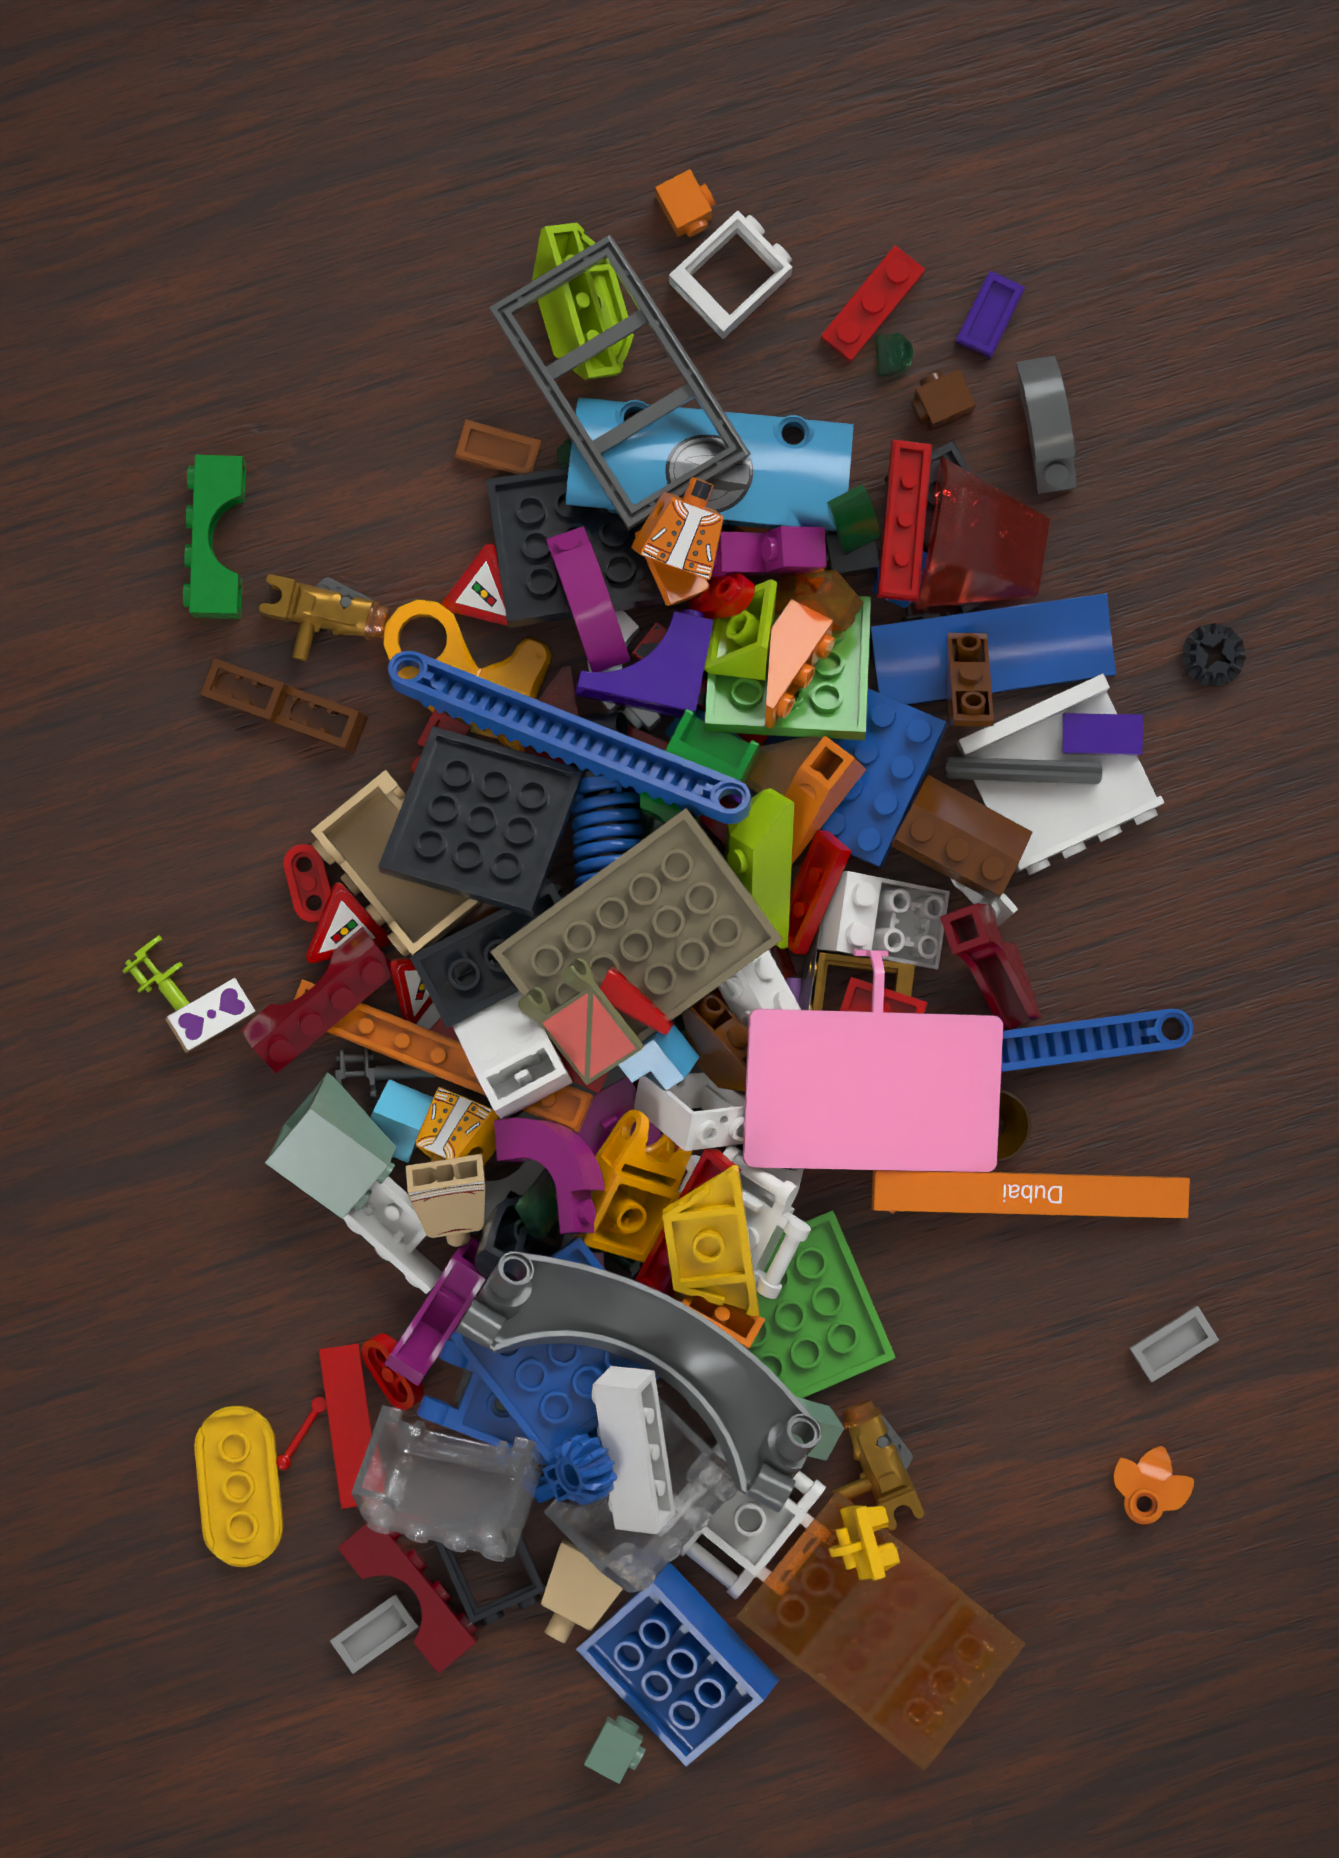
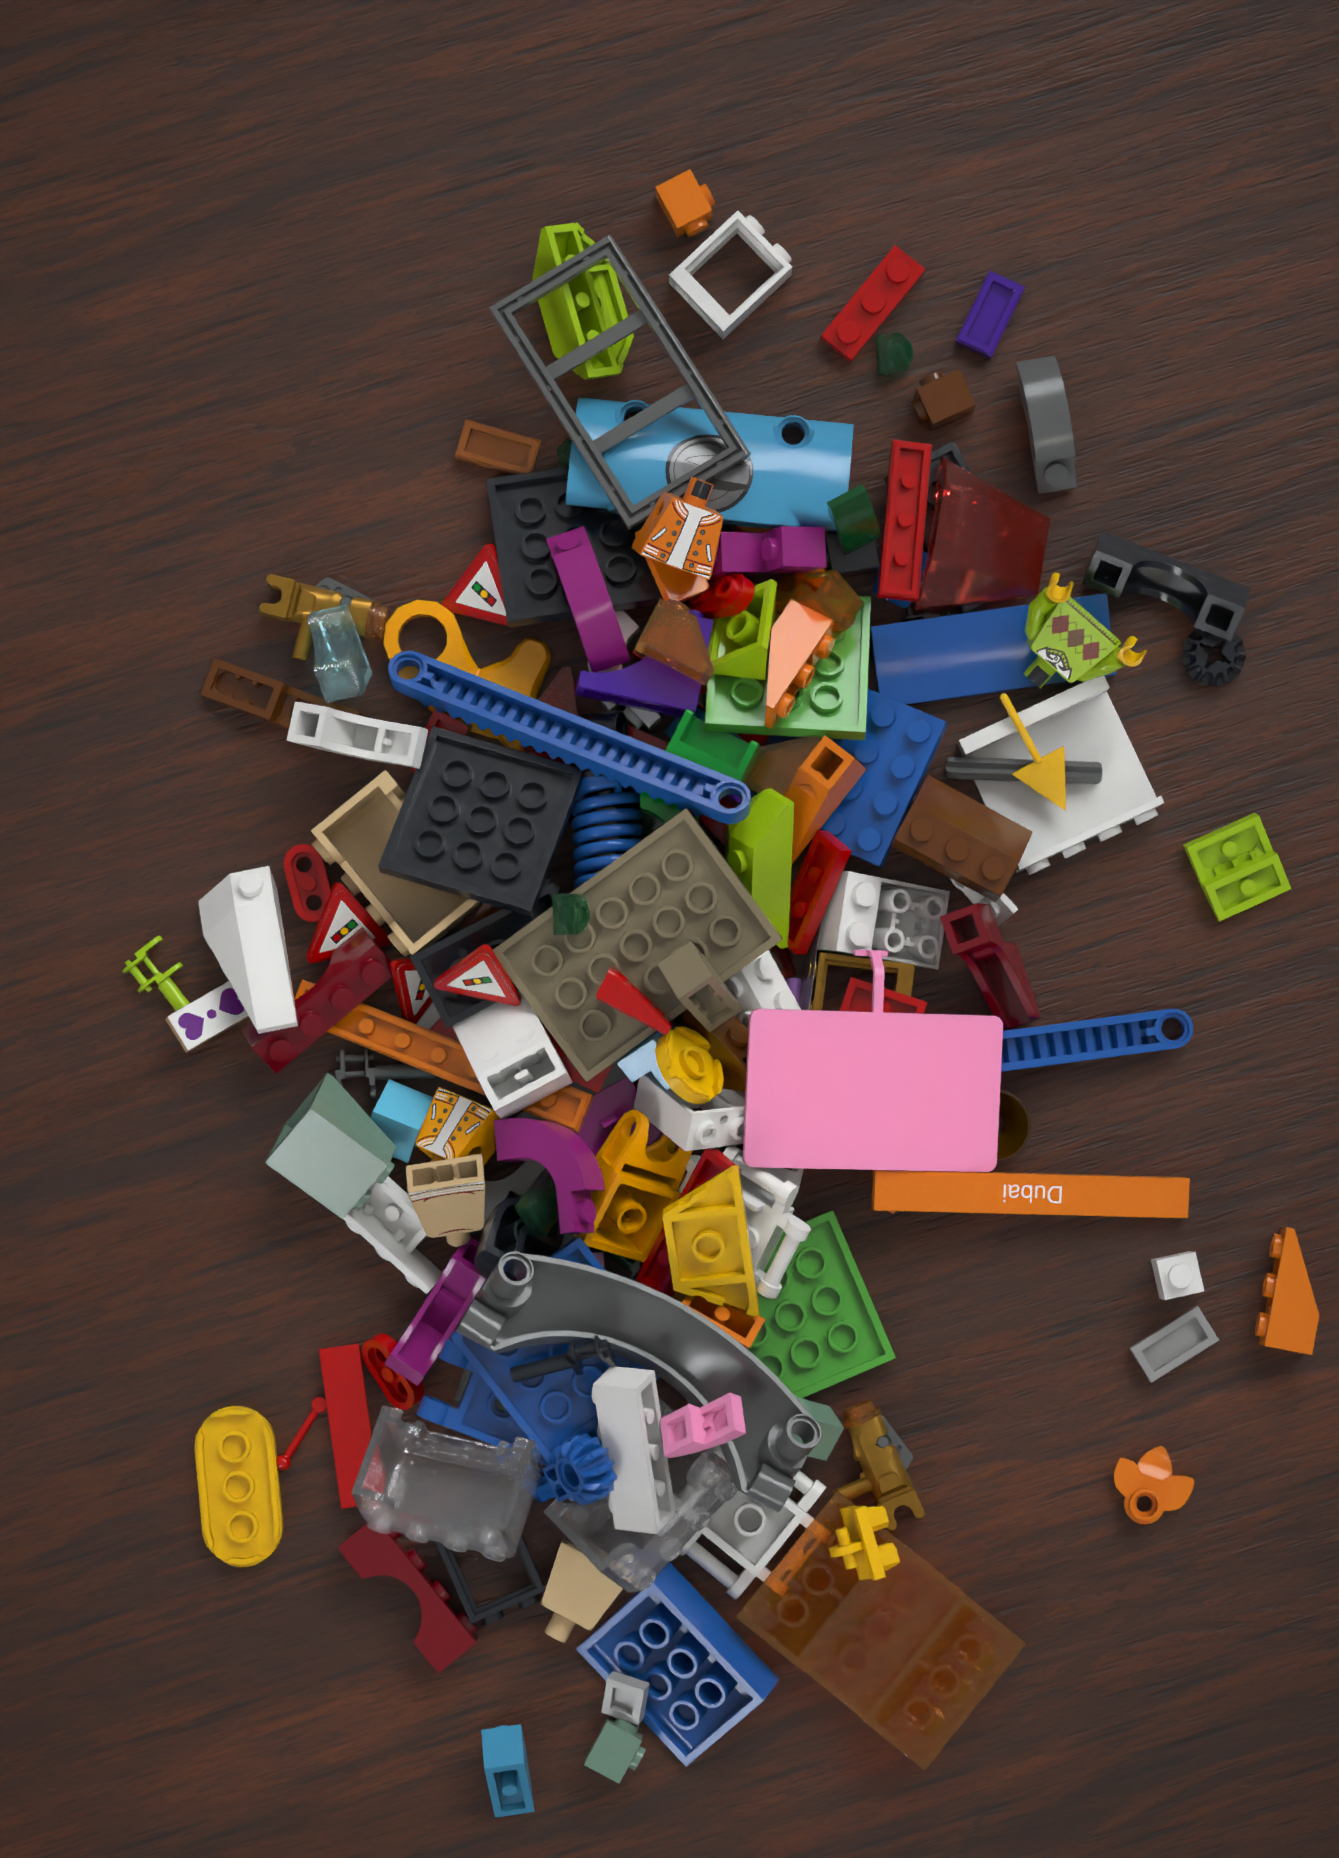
(217, 487): green arch -> none
(248, 939): none -> white wedge
(339, 654): none -> clear light blue arch
(357, 735): none -> white arch
(374, 1633): light grey tile -> none
(480, 977): none -> piece
(507, 1770): none -> dark azure slope
(565, 1361): none -> black piece
(569, 914): none -> clear green plate
(585, 1026): flag -> none
(625, 1697): none -> light grey plate
(676, 641): none -> clear orange slope
(689, 1066): none -> yellow tile
(699, 986): none -> dark tan arch
(699, 1429): none -> bright pink slope
(968, 680): reddish brown slope -> none
(1047, 772): none -> yellow piece
(1071, 639): none -> lime torso
(1102, 734): dark purple tile -> none
(1177, 1275): none -> white brick
(1205, 598): none -> black arch
(1237, 866): none -> lime slope
(1290, 1308): none -> orange slope

